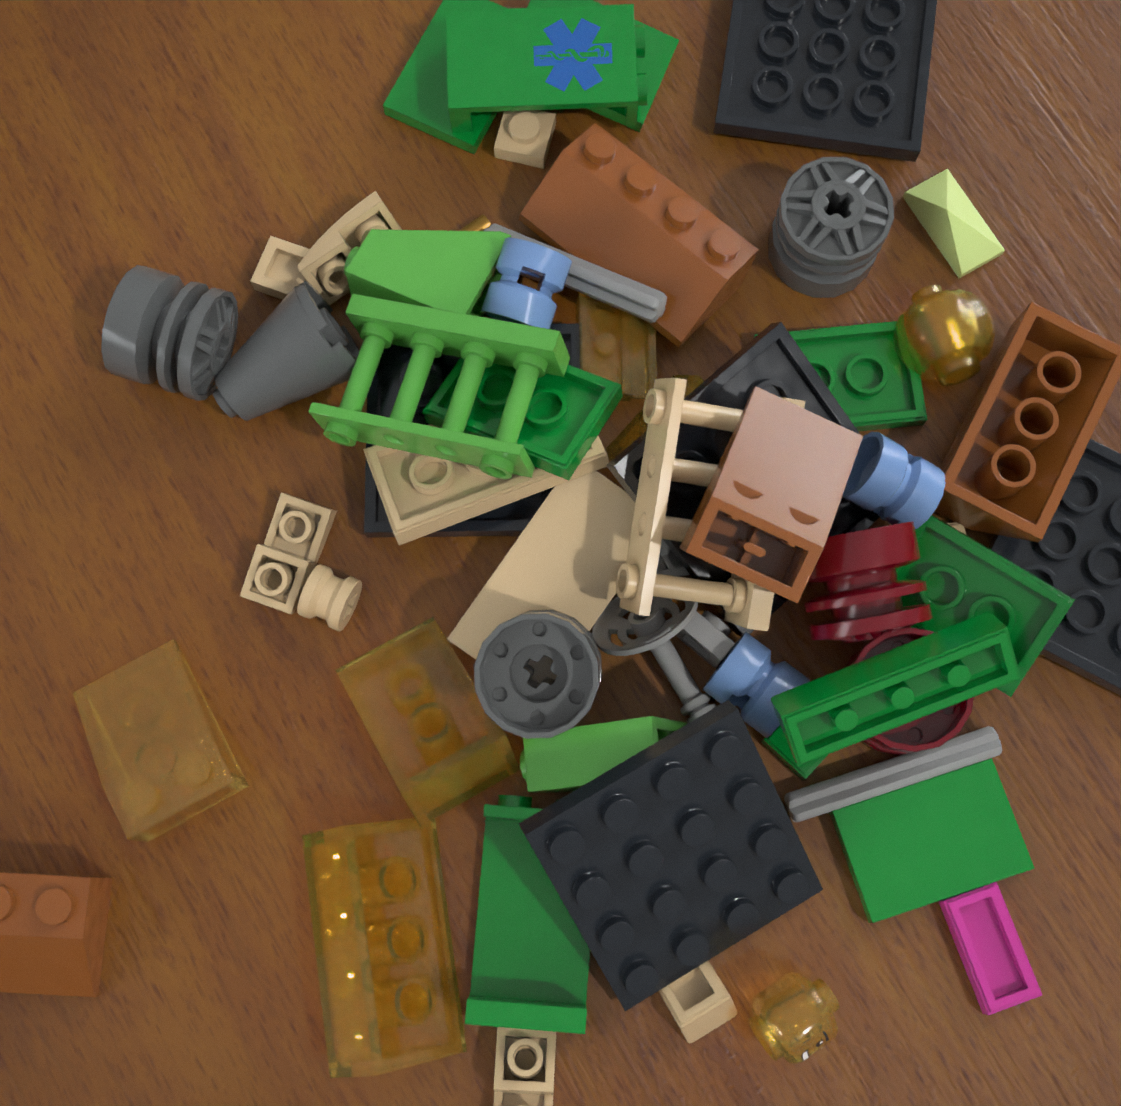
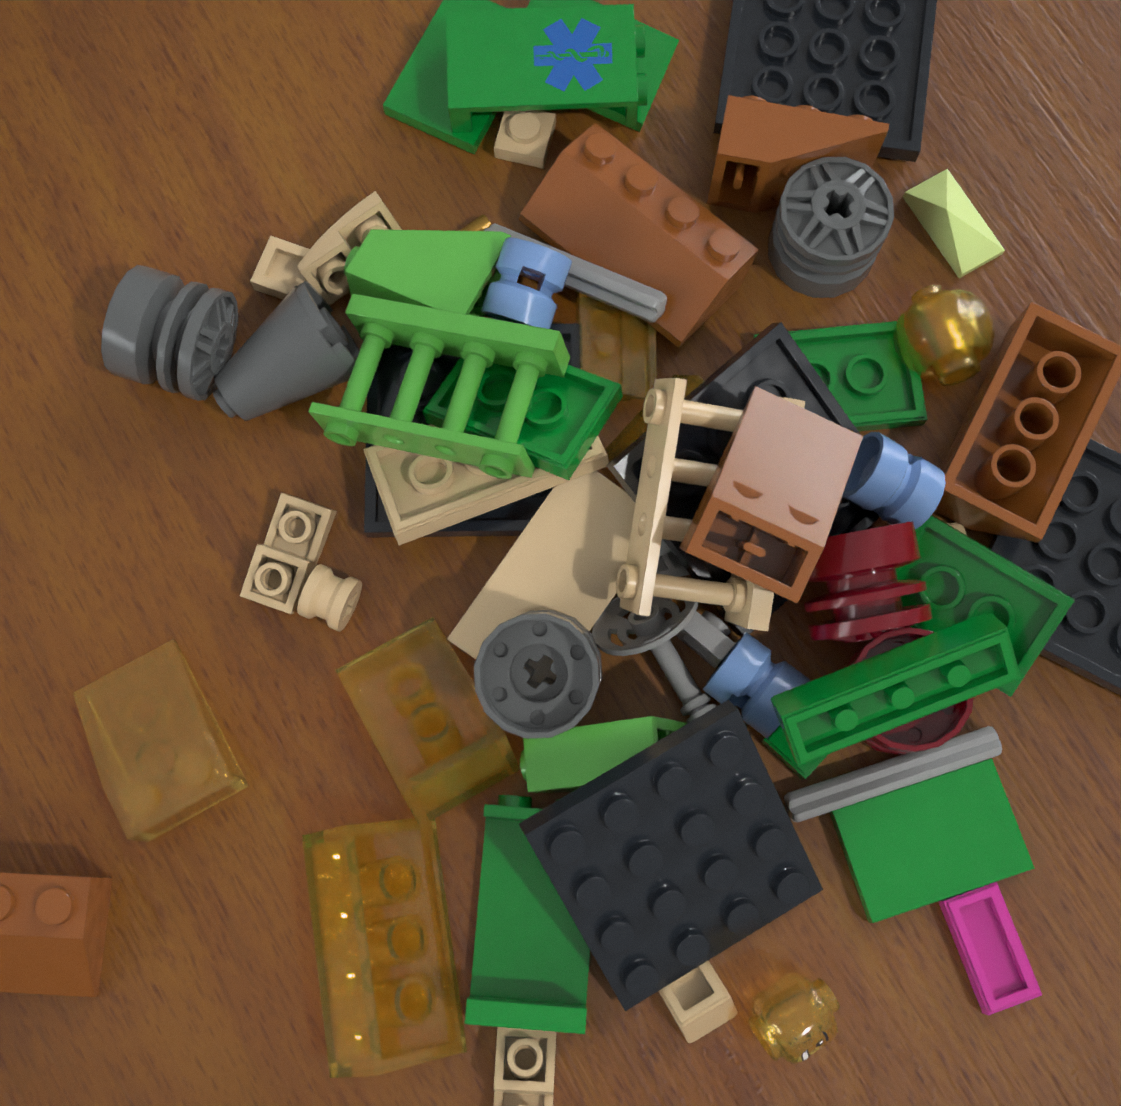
(769, 142): none -> dark orange slope

